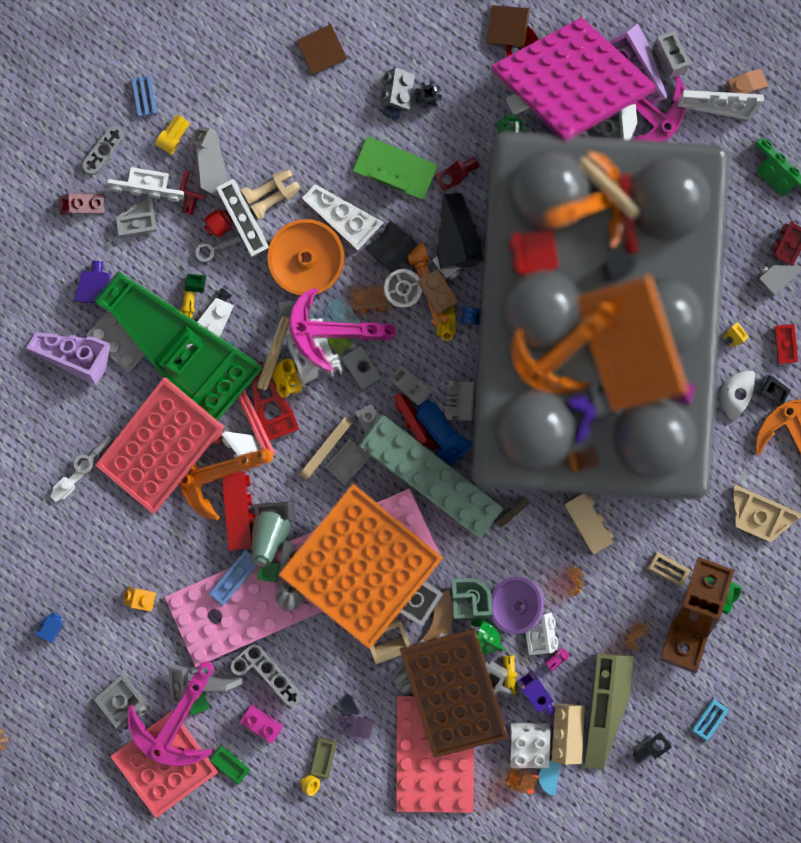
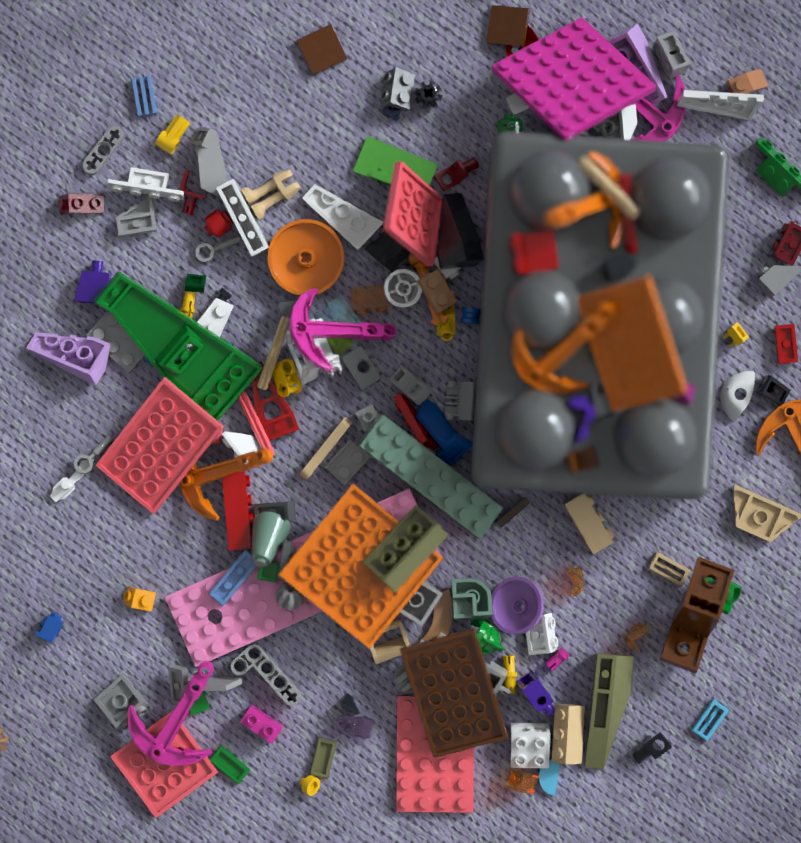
(405, 548): none -> olive slope
(413, 214): none -> coral plate

